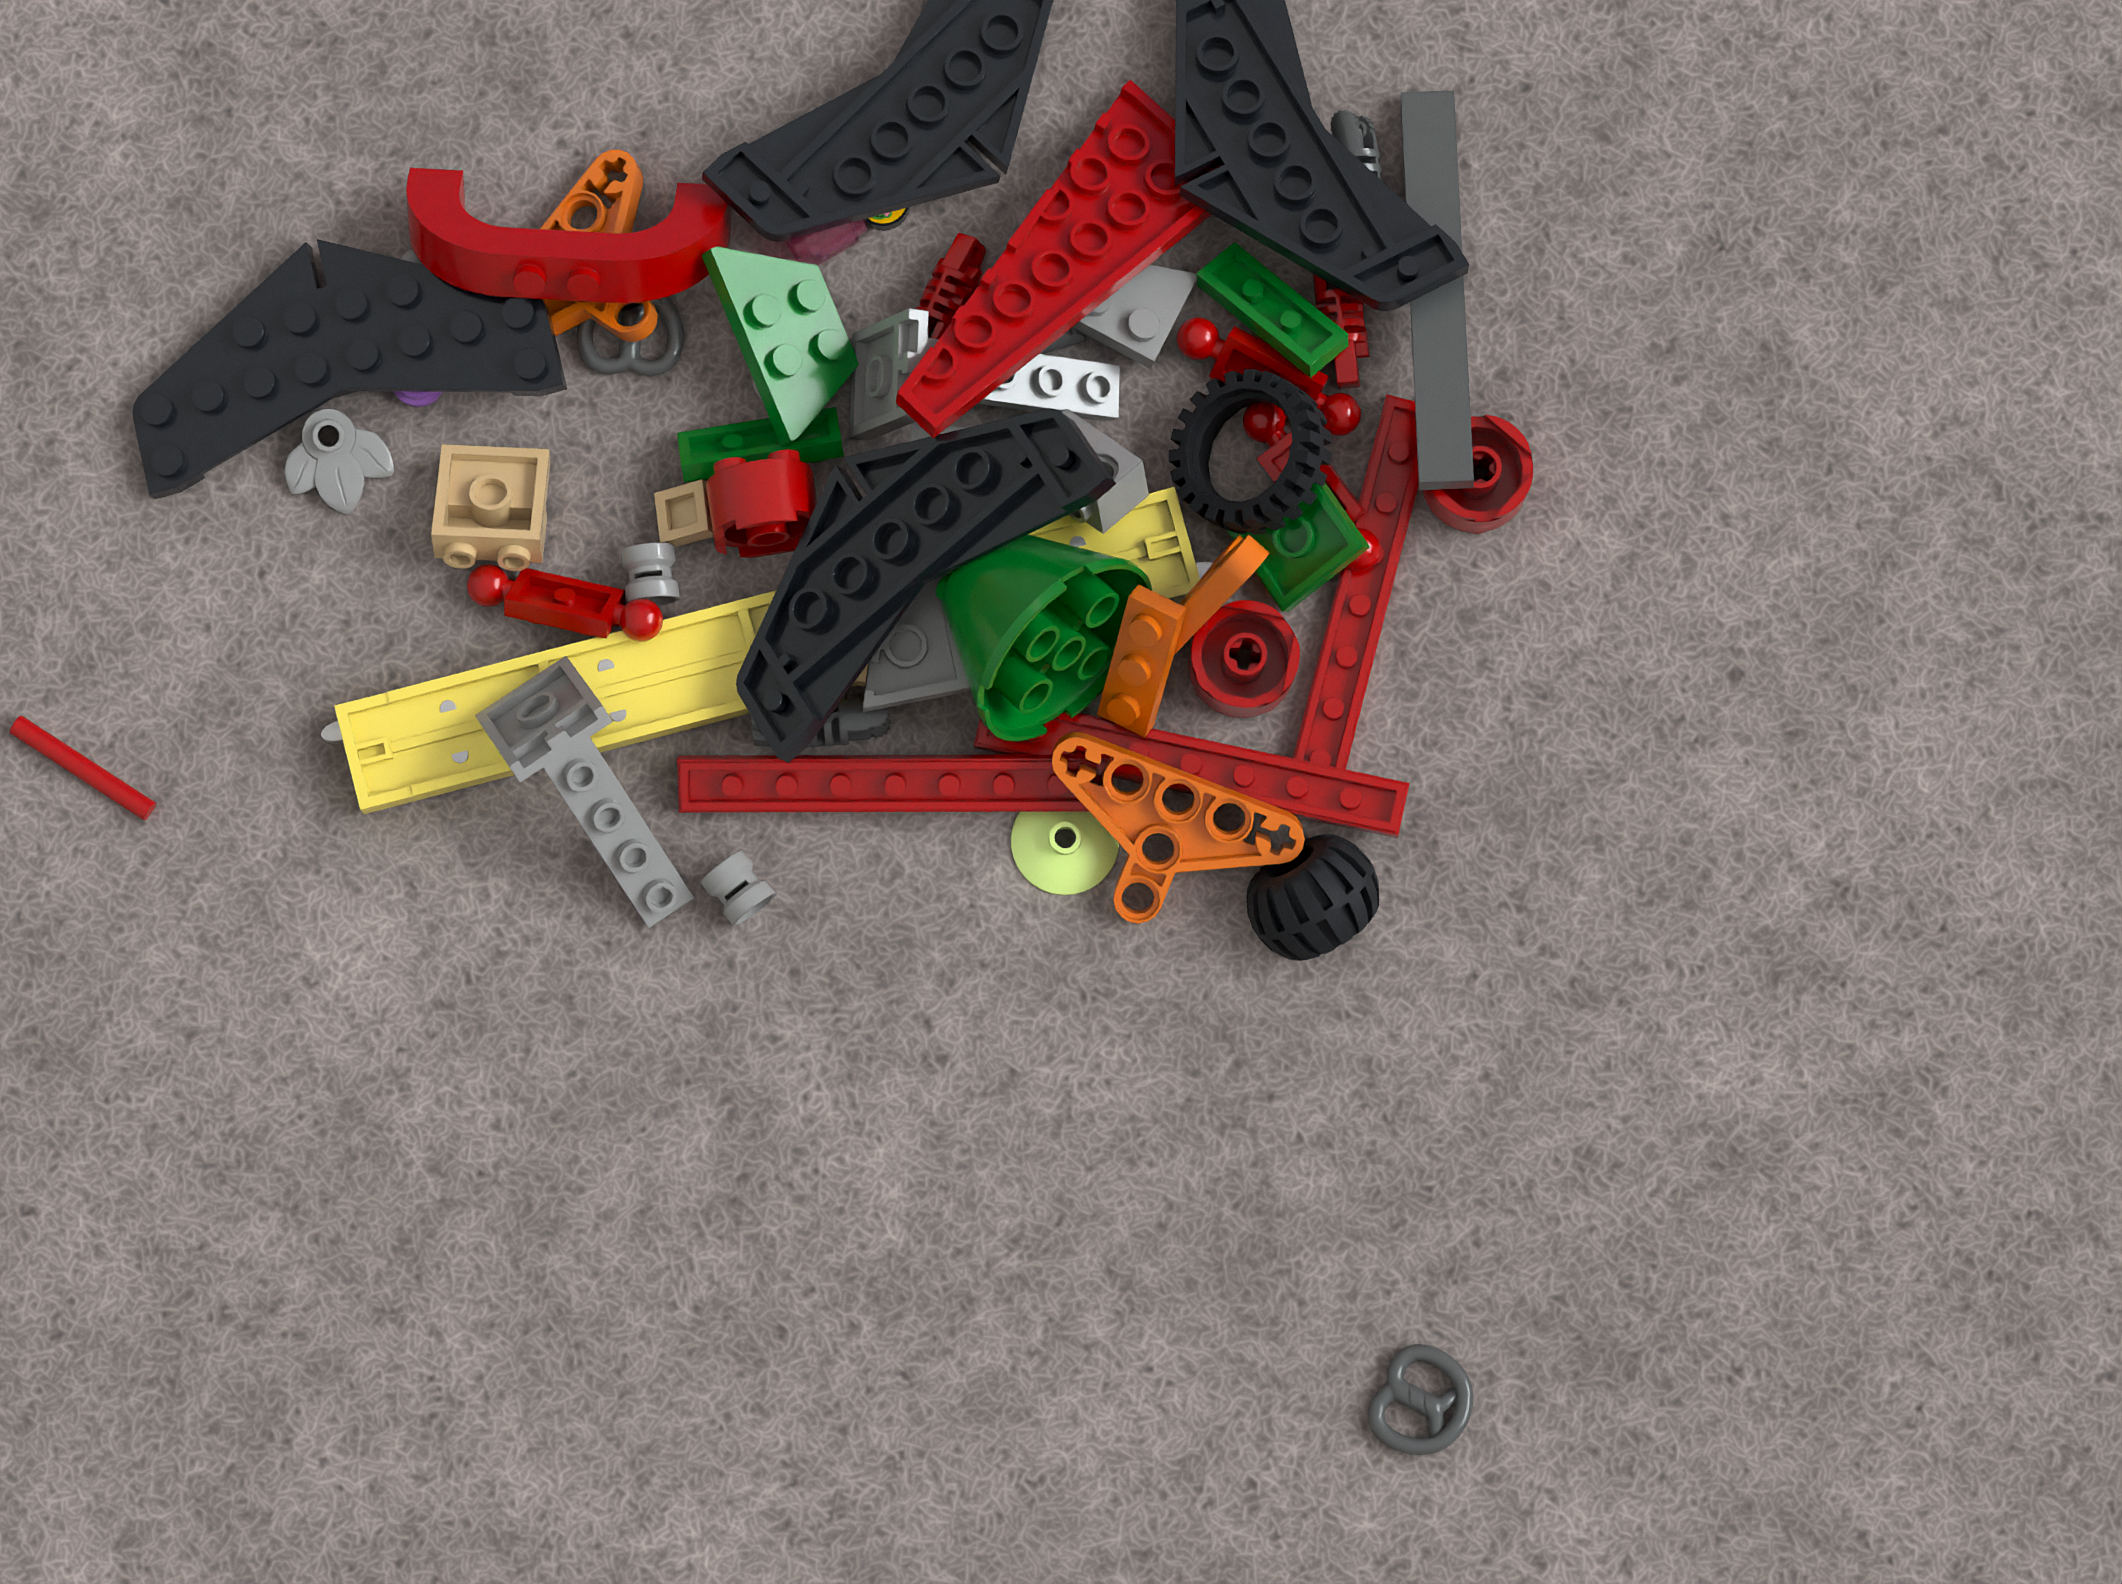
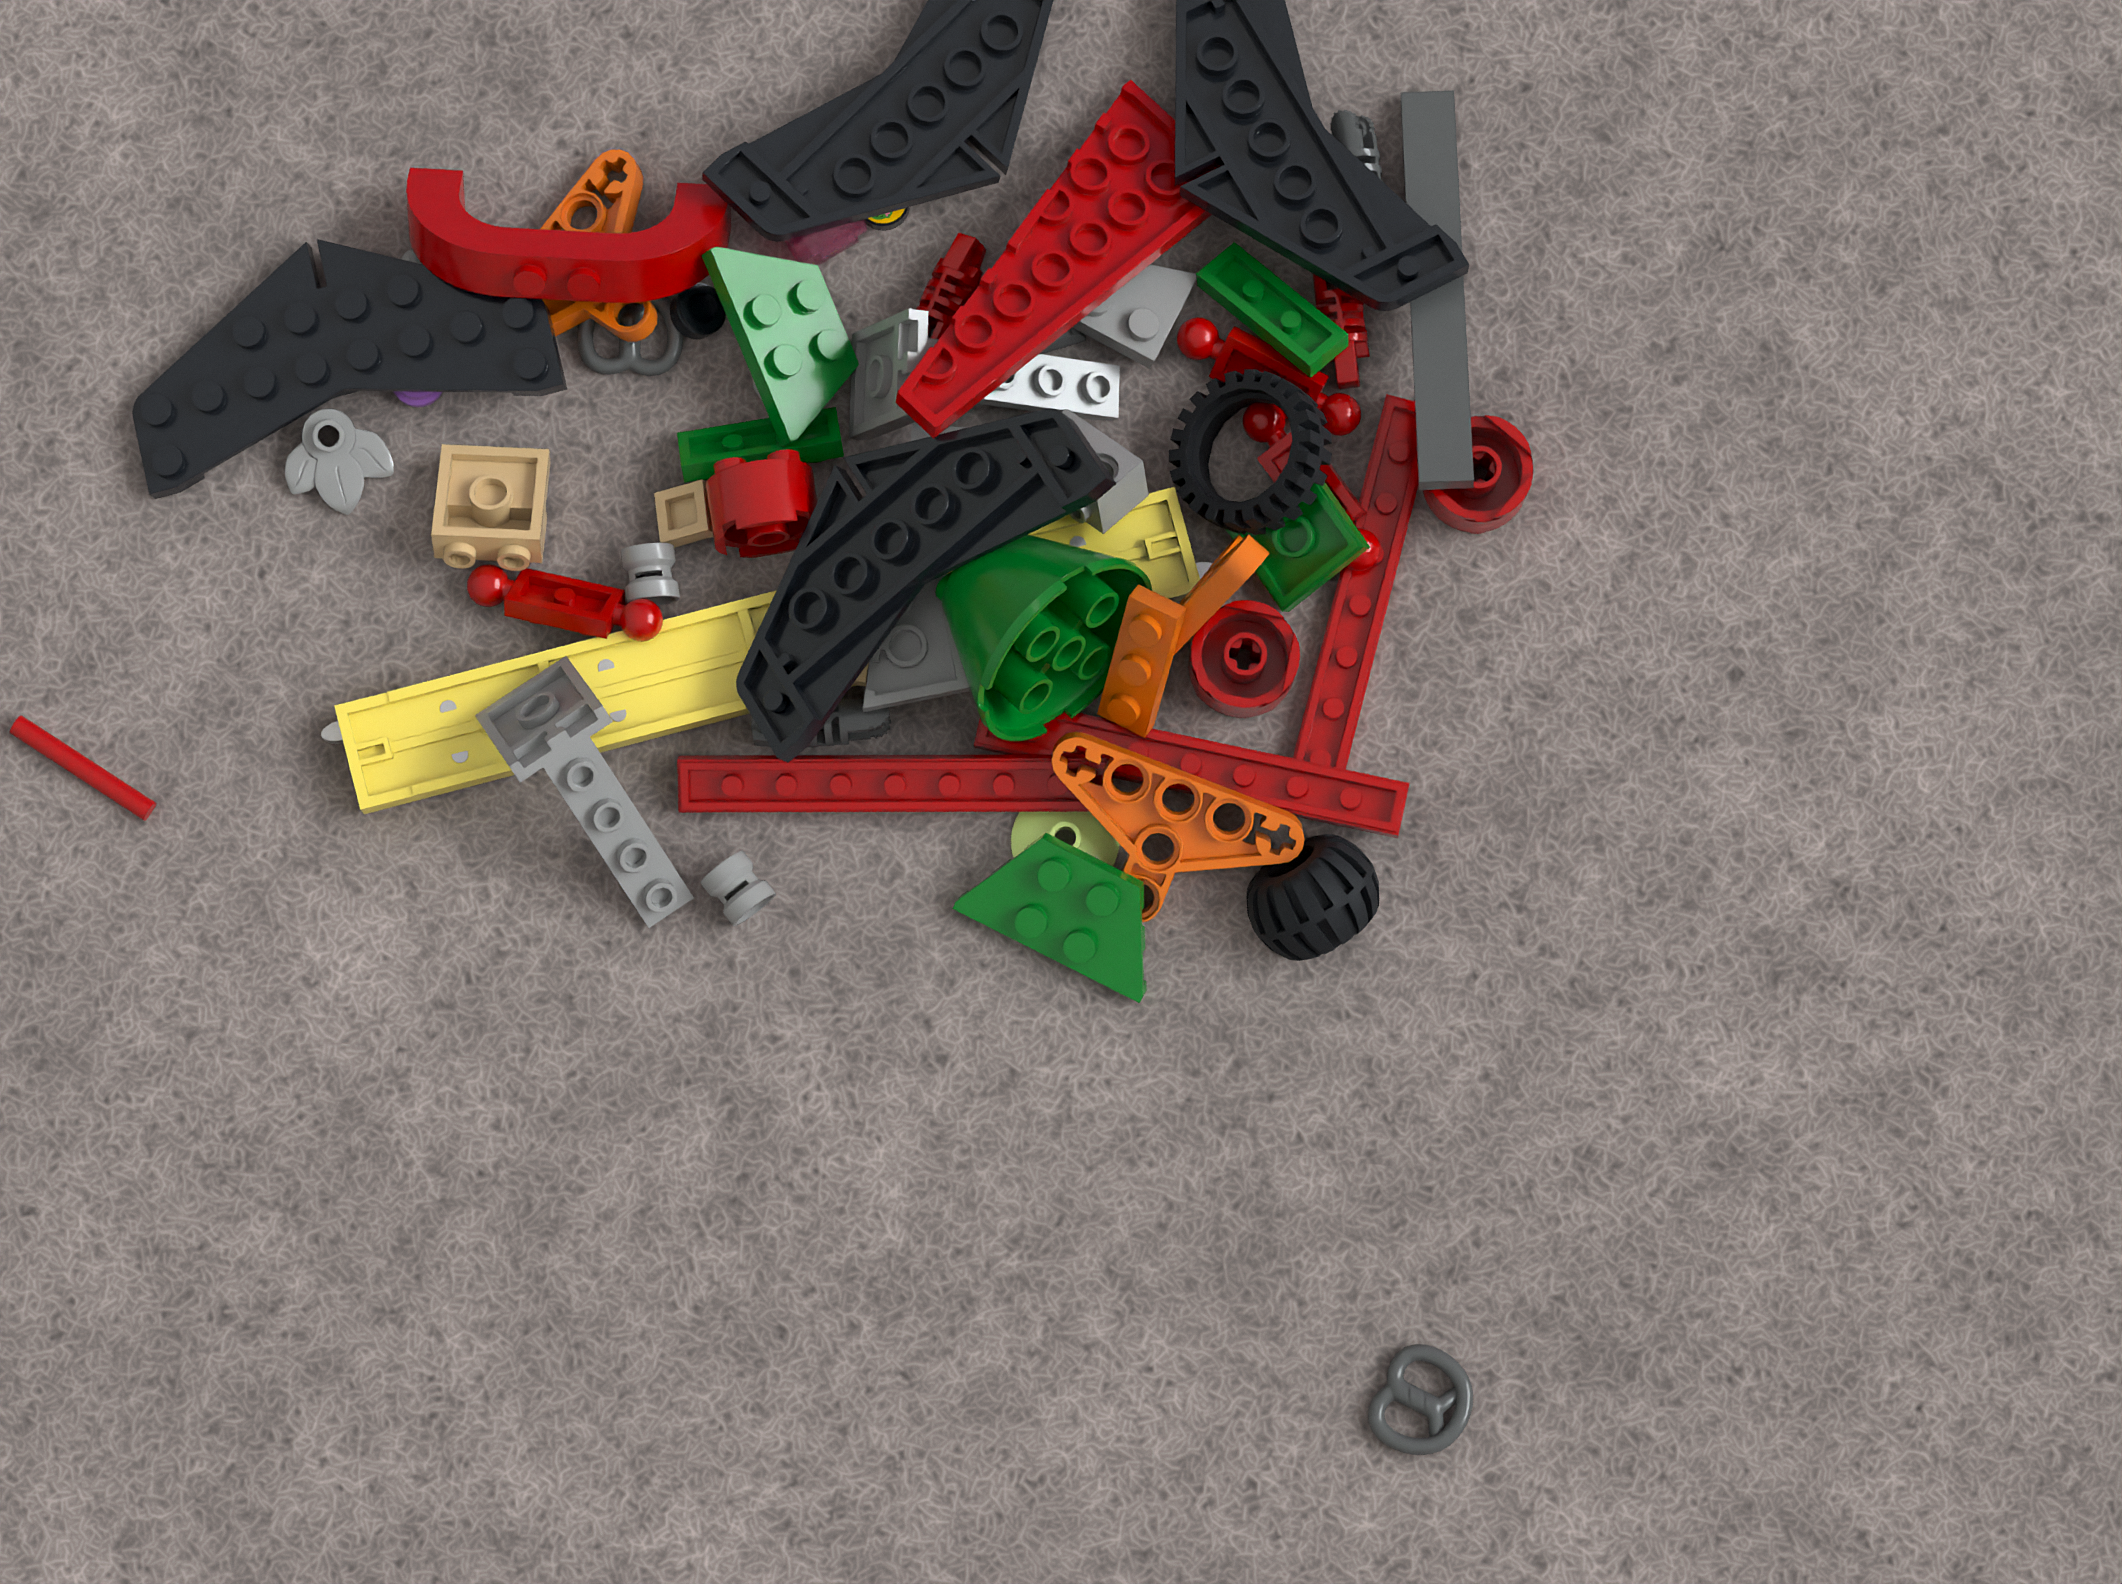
(697, 311): none -> black tile
(1068, 911): none -> green wing

